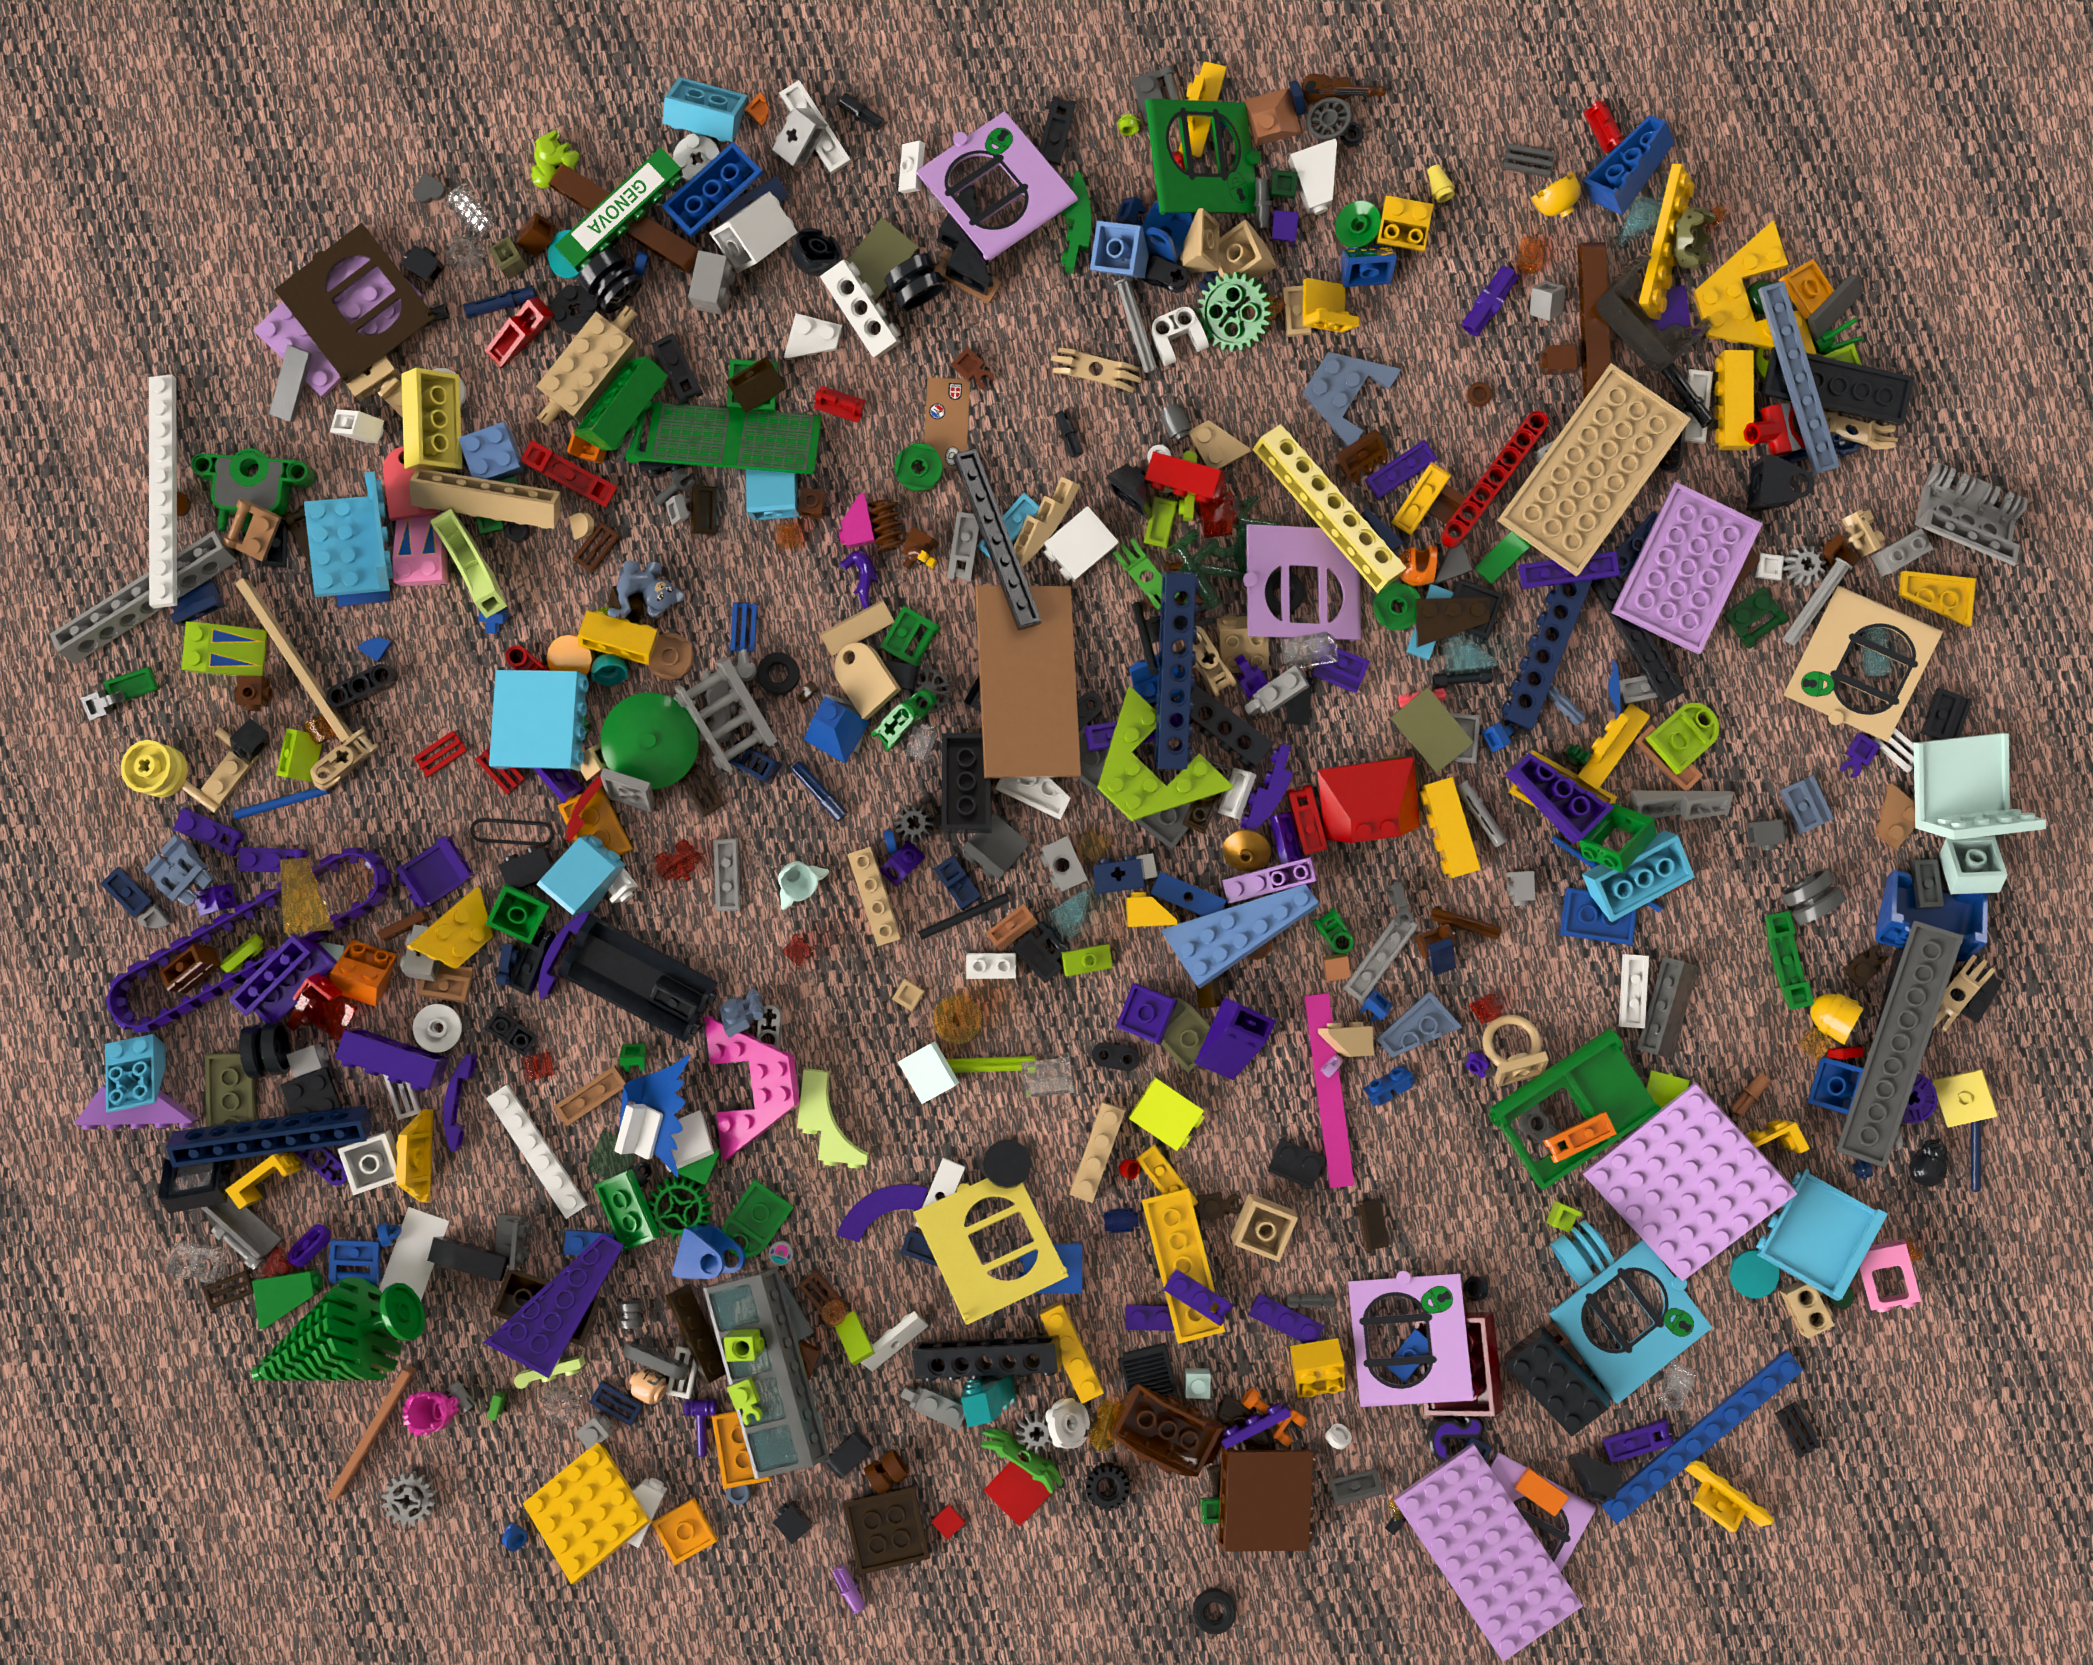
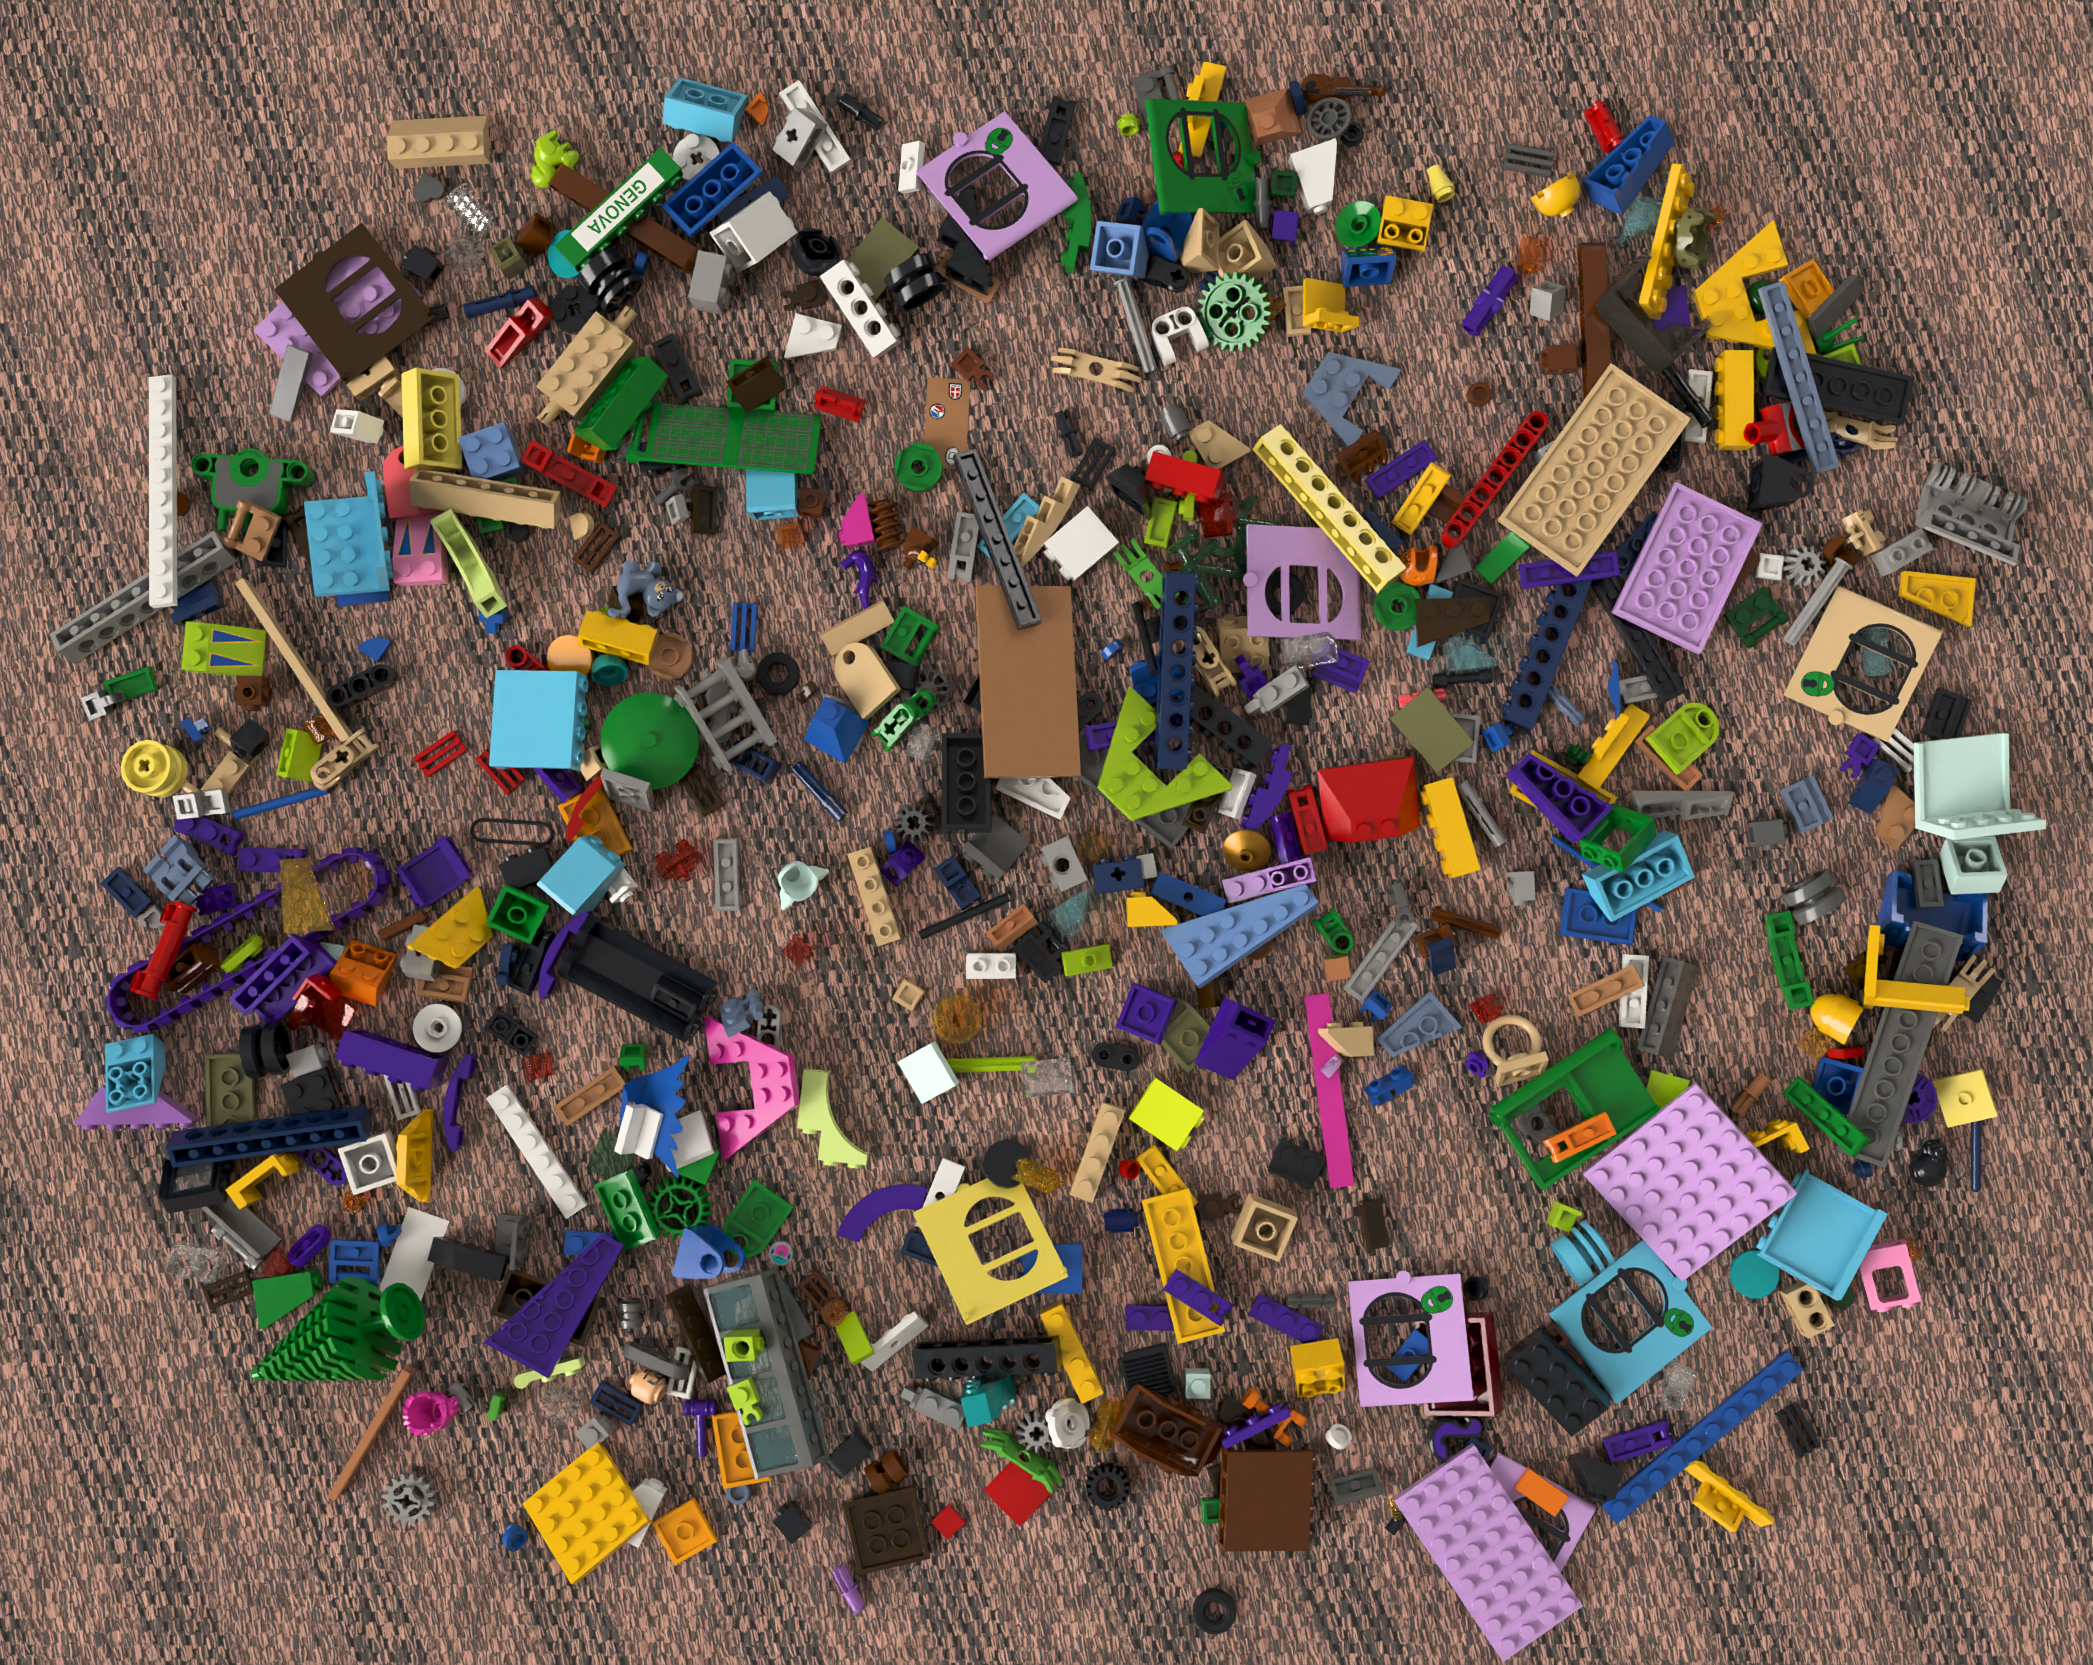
(176, 918): none -> red piece
(196, 730): none -> blue tile
(201, 803): none -> light grey slope
(348, 1206): none -> clear orange plate
(439, 142): none -> tan slope
(807, 295): none -> dark brown plate
(1044, 1179): none -> clear yellow hinge
(1083, 481): none -> black tile
(1112, 649): none -> blue tile
(1606, 990): none -> medium nougat plate
(1826, 1116): none -> green tile
(1873, 785): none -> dark blue slope
(1906, 994): none -> yellow piece

